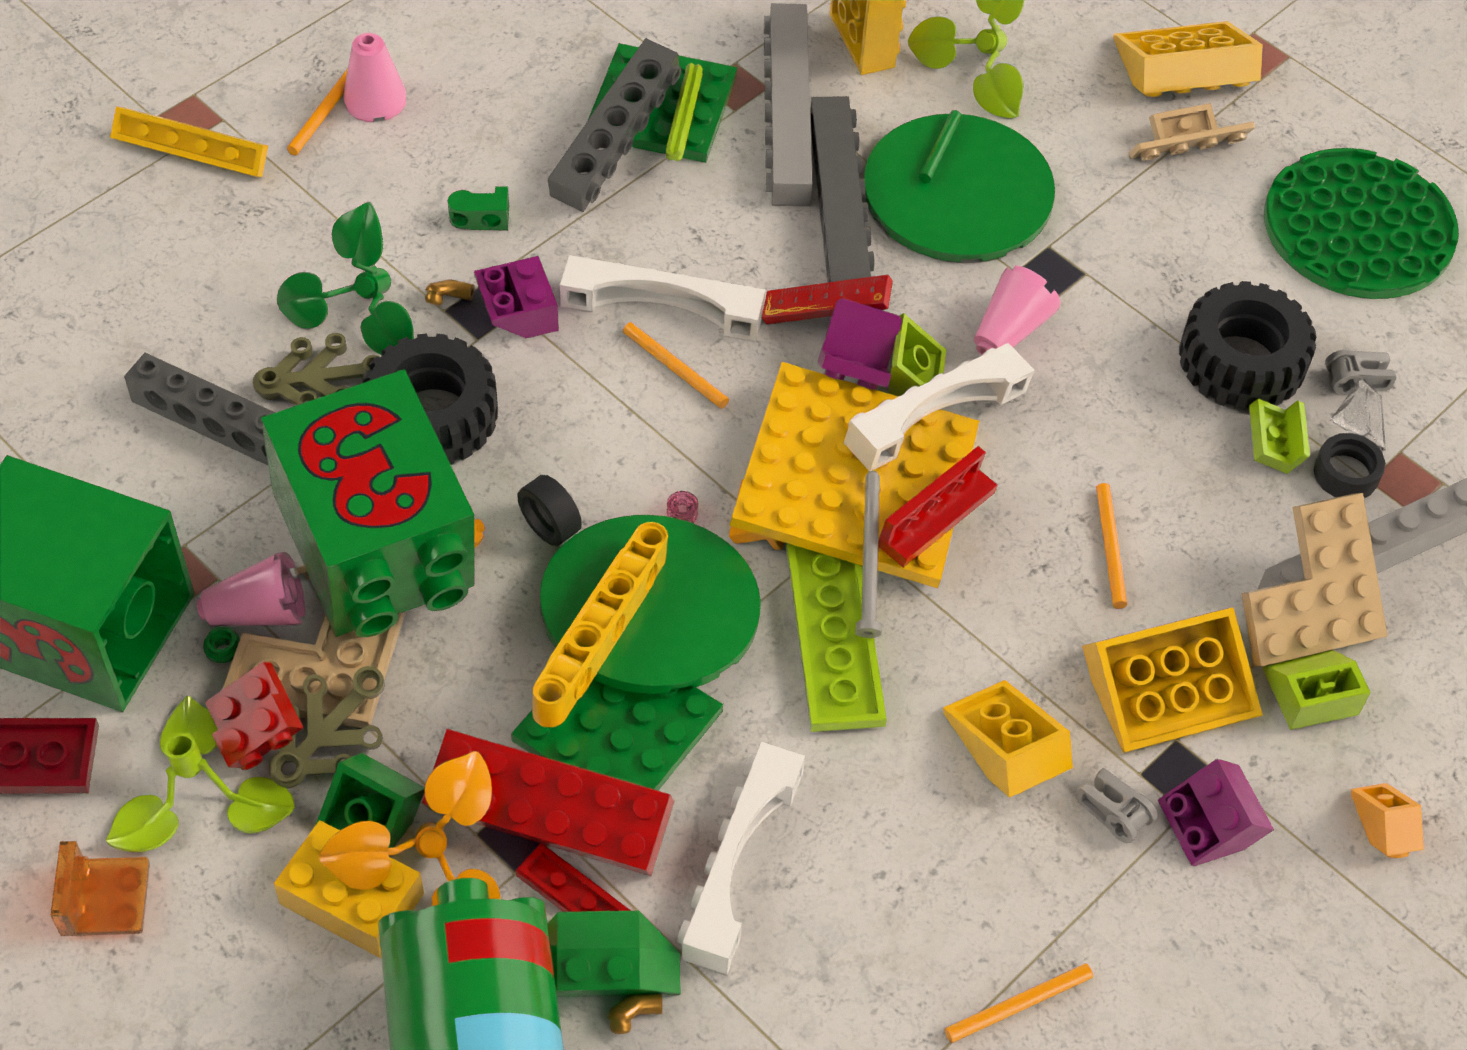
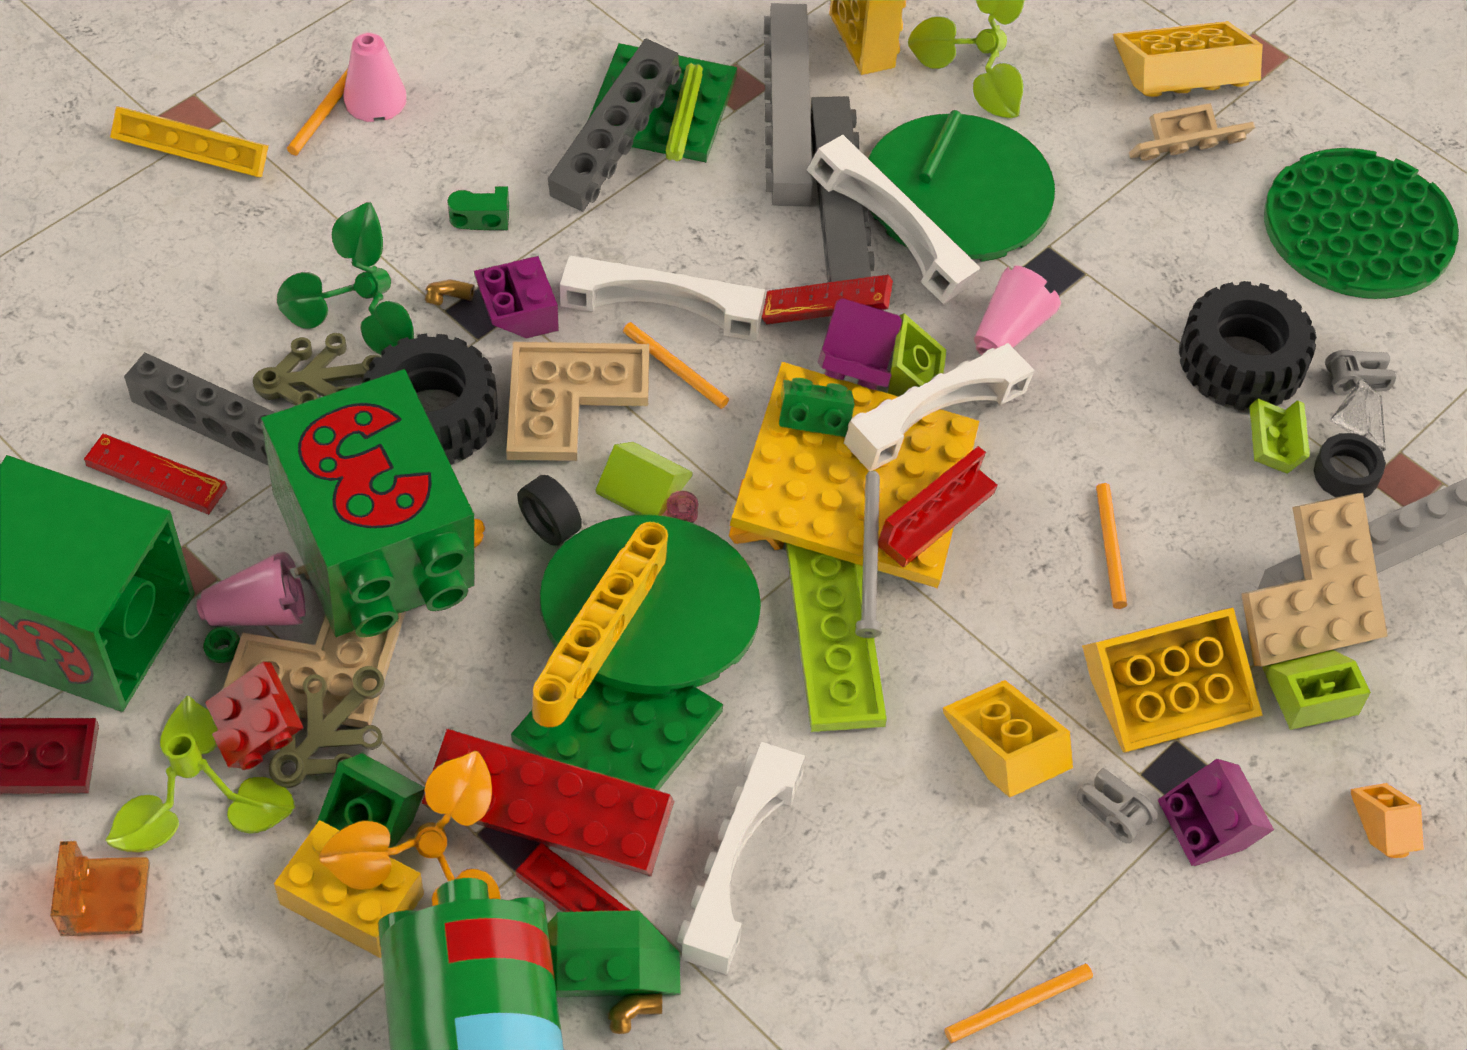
(155, 473): none -> red tile
(555, 379): none -> tan plate
(640, 479): none -> lime slope
(816, 407): none -> green bracket
(846, 170): none -> white arch

